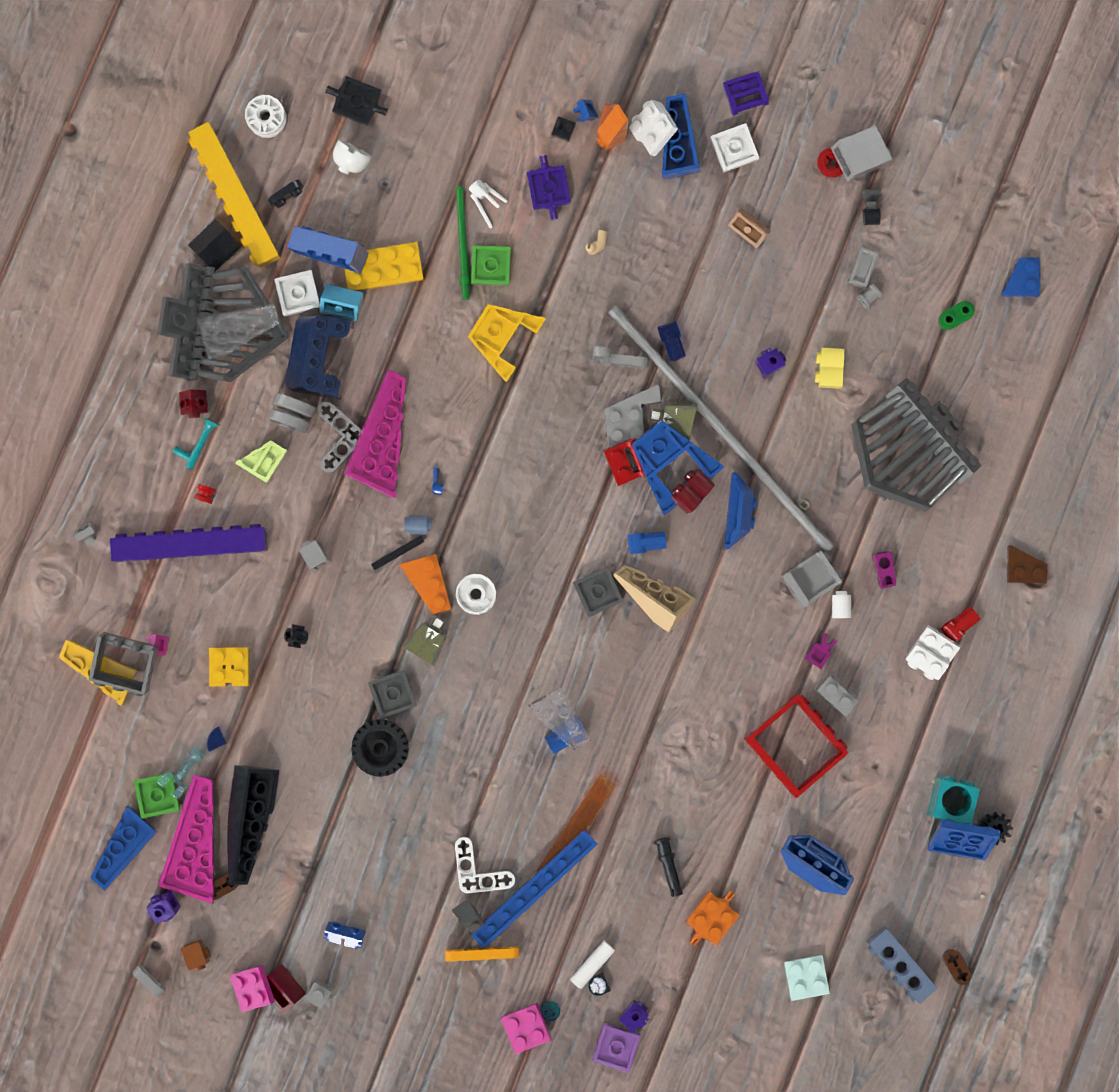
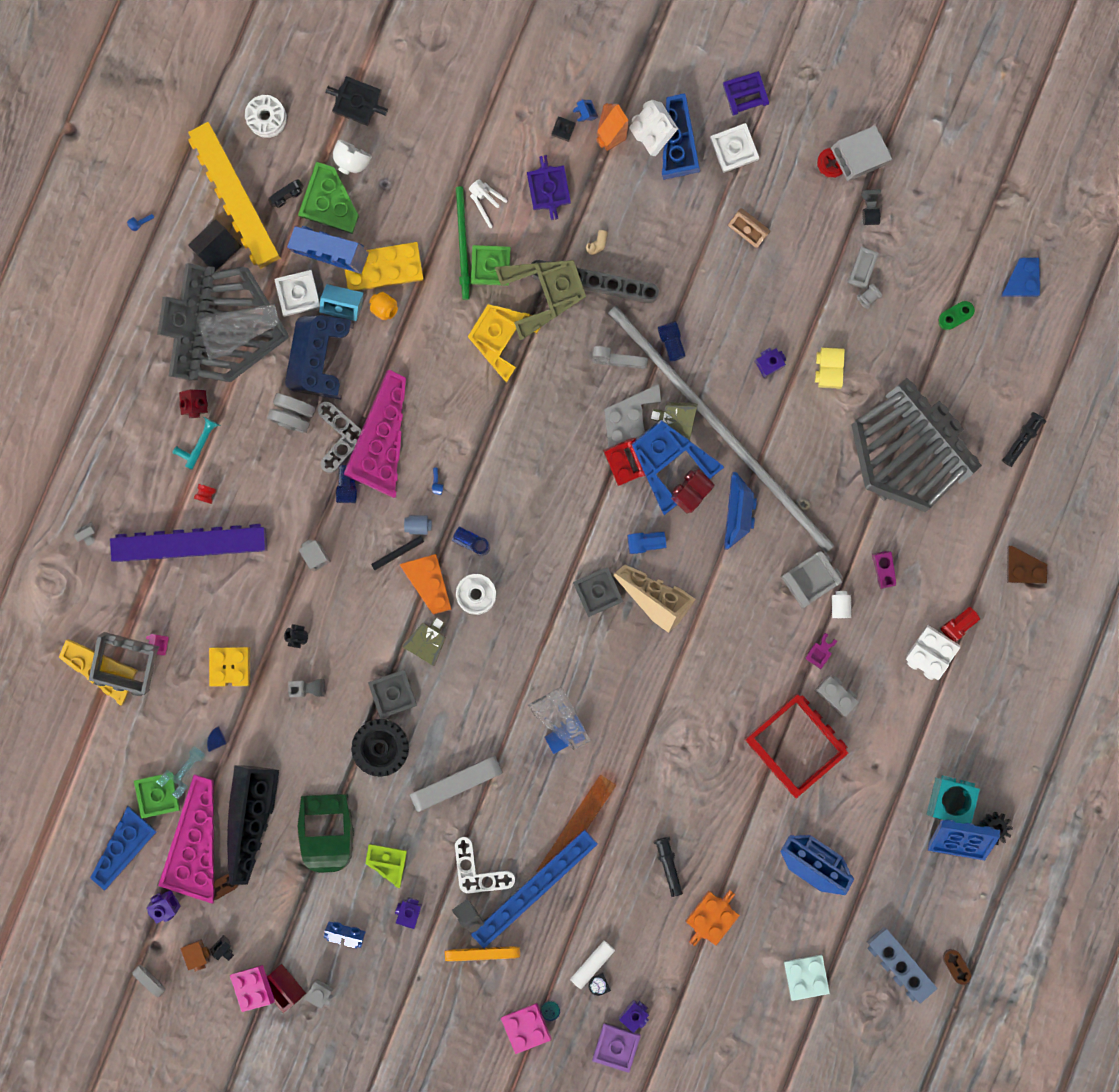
(134, 225): none -> blue hand
(222, 948): none -> black tile
(263, 461): yellowish green wing -> none
(300, 688): none -> leg
(326, 852): none -> dark green slope
(328, 200): none -> bright green plate
(346, 490): none -> clear blue piece
(383, 306): none -> light orange head
(387, 862): none -> lime wing
(408, 912): none -> dark purple brick
(456, 783): none -> light grey beam
(470, 540): none -> clear blue piece
(560, 285): none -> olive wing
(620, 291): none -> dark grey beam
(1028, 430): none -> black pin

